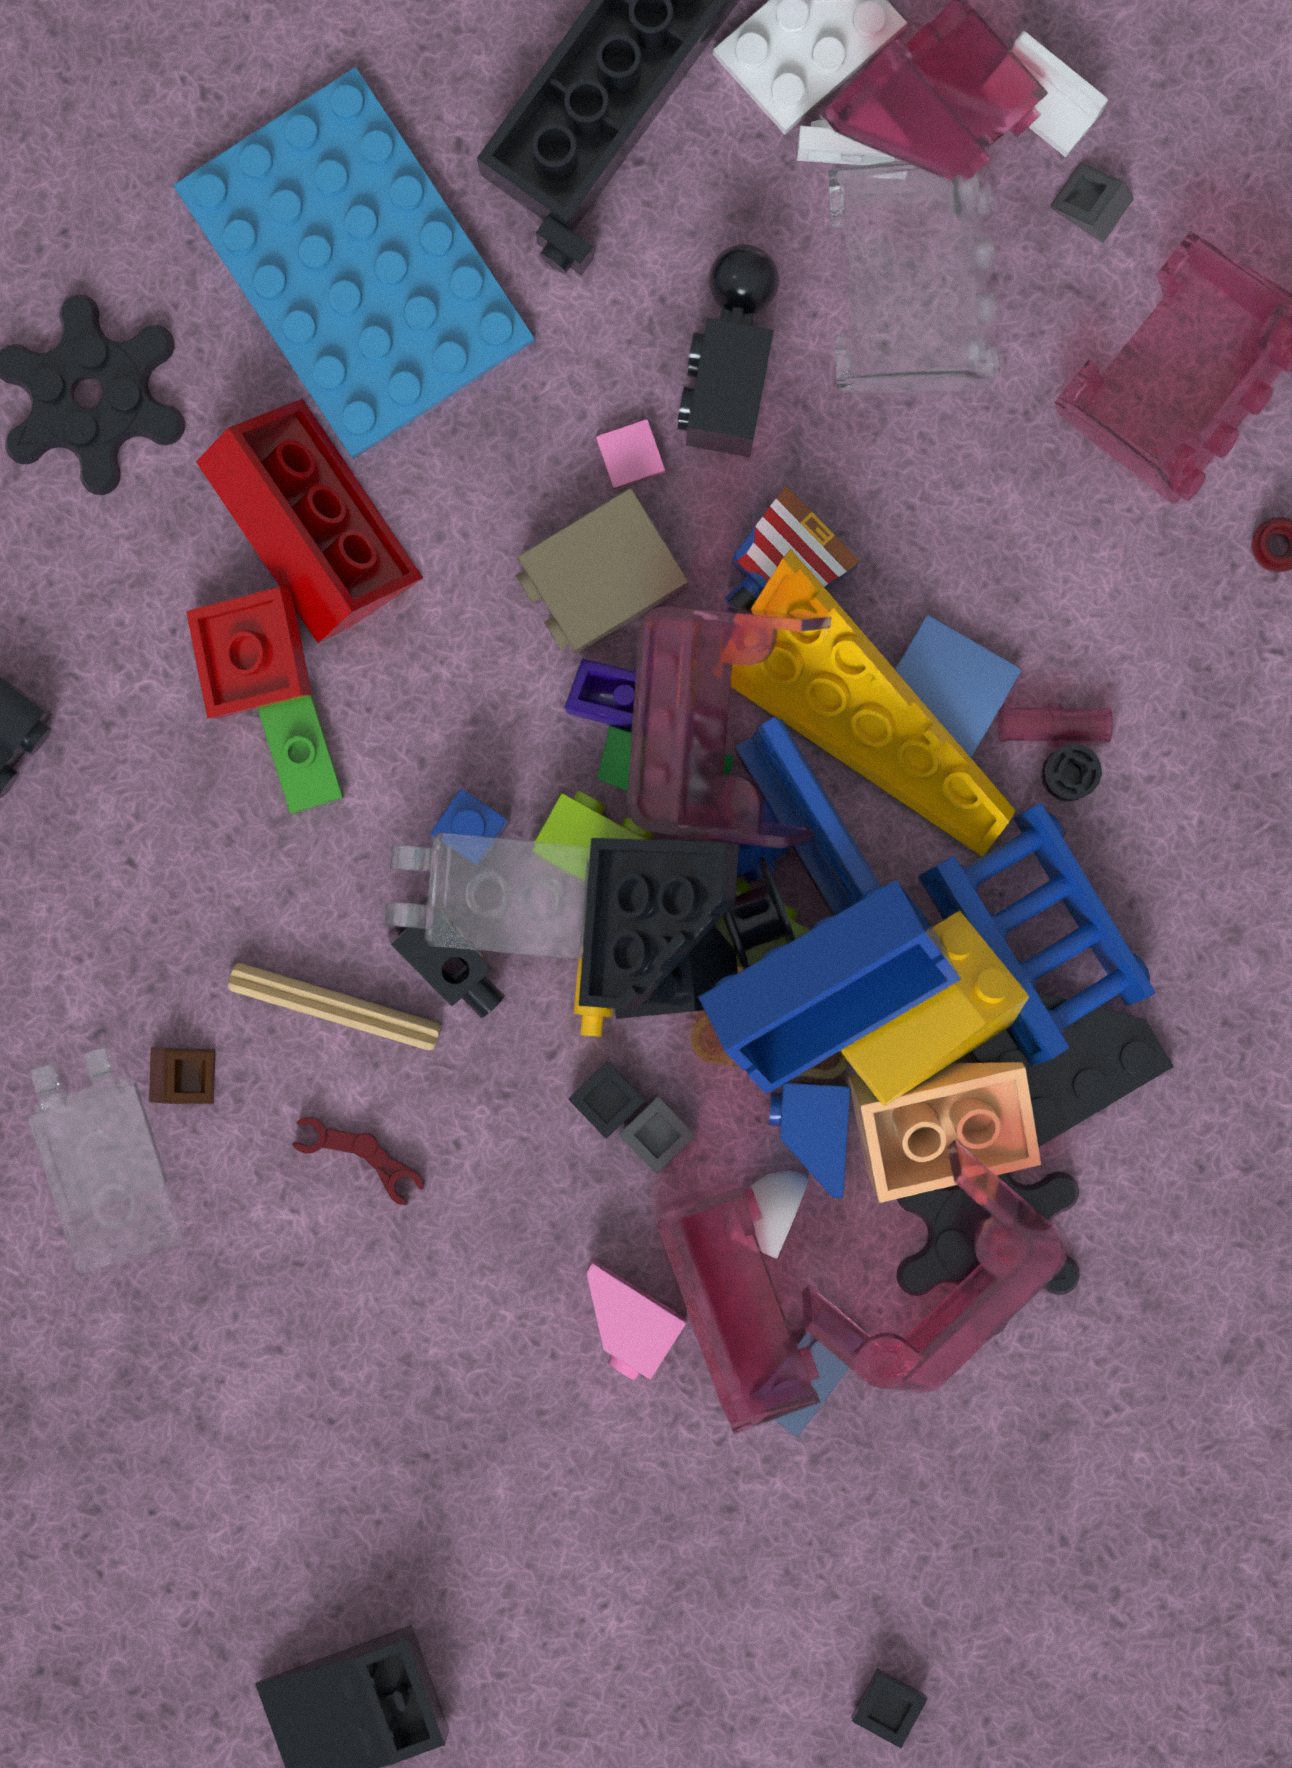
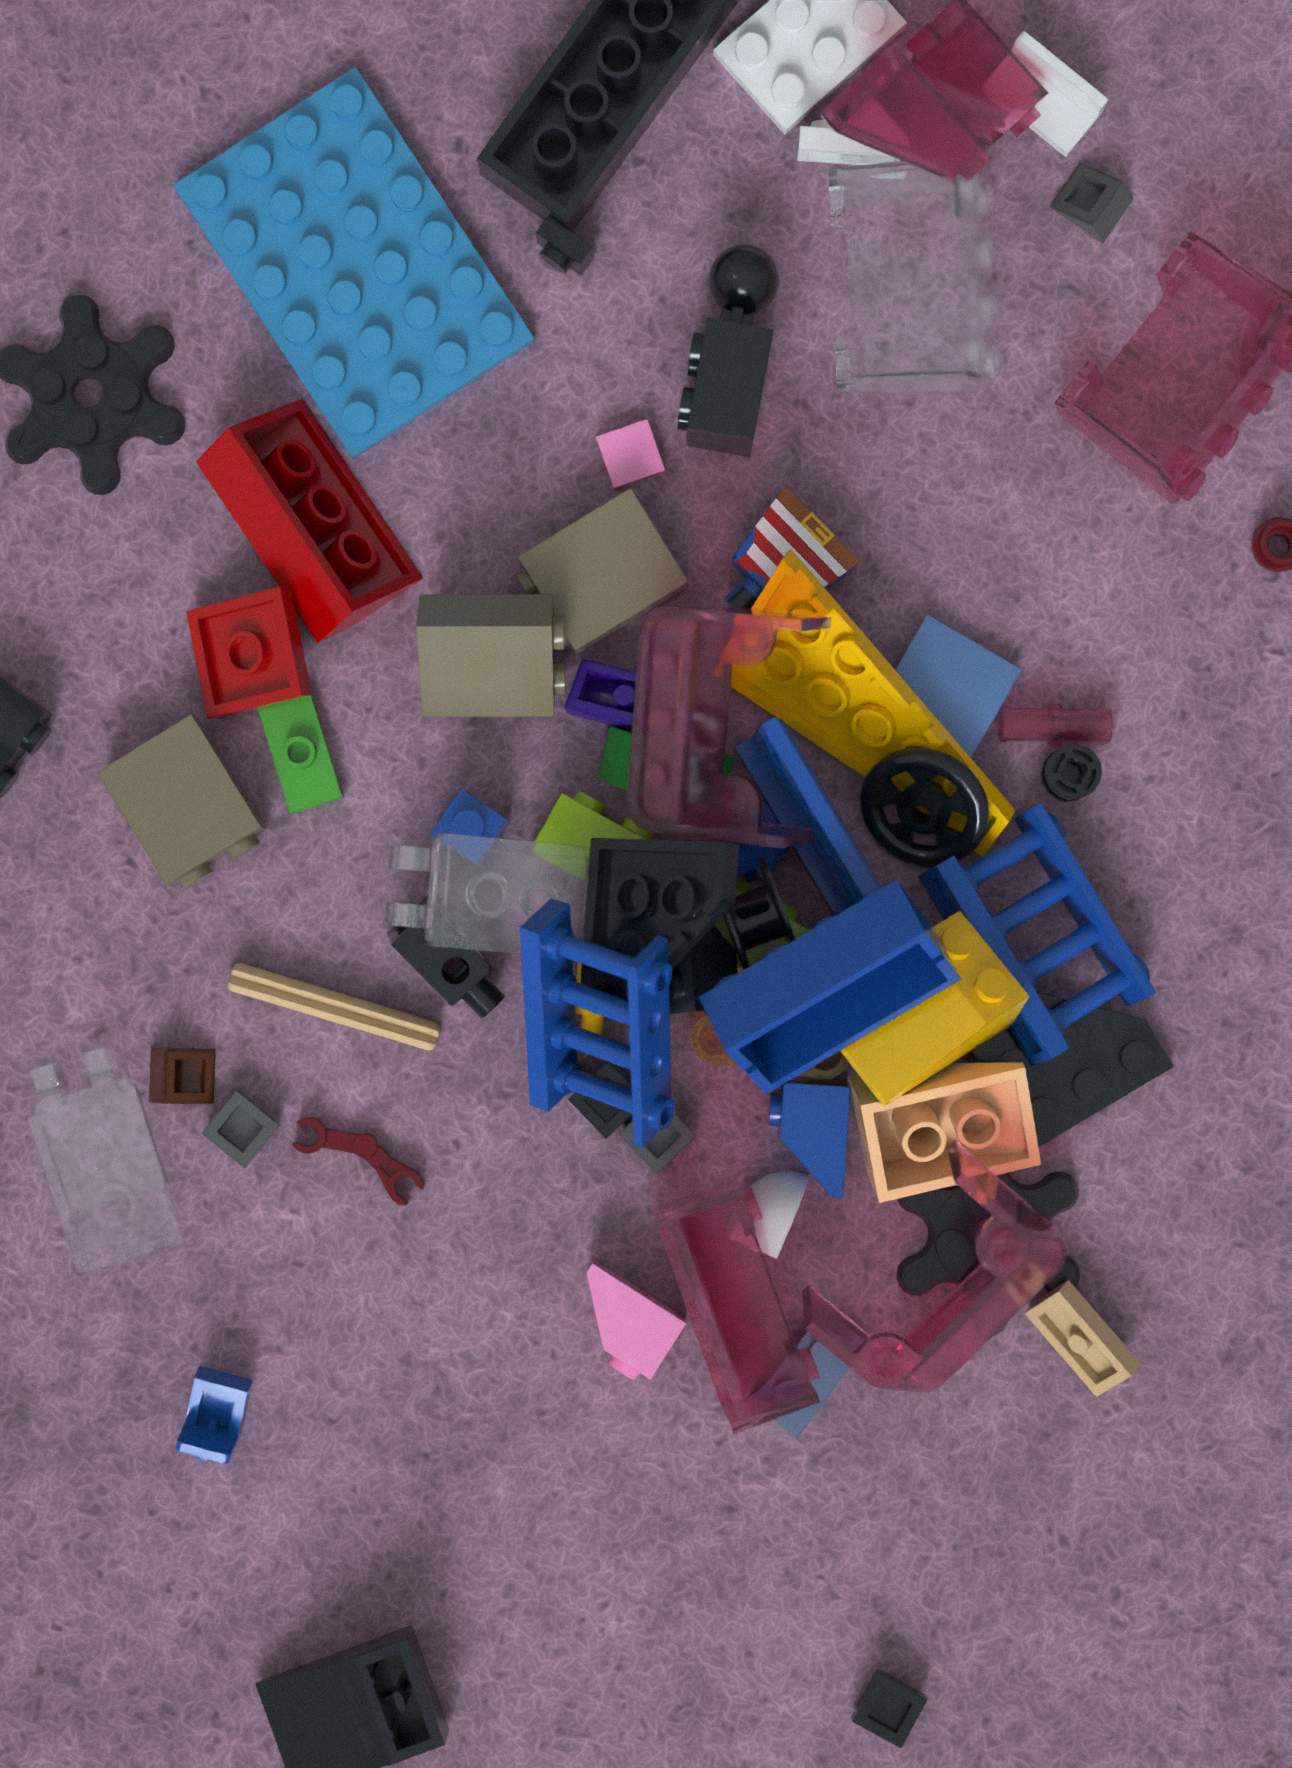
(183, 803): none -> dark tan brick
(214, 1415): none -> blue bracket
(241, 1128): none -> dark grey plate
(489, 655): none -> dark tan brick
(555, 1035): none -> blue fence
(923, 767): none -> black plate
(1082, 1338): none -> tan plate

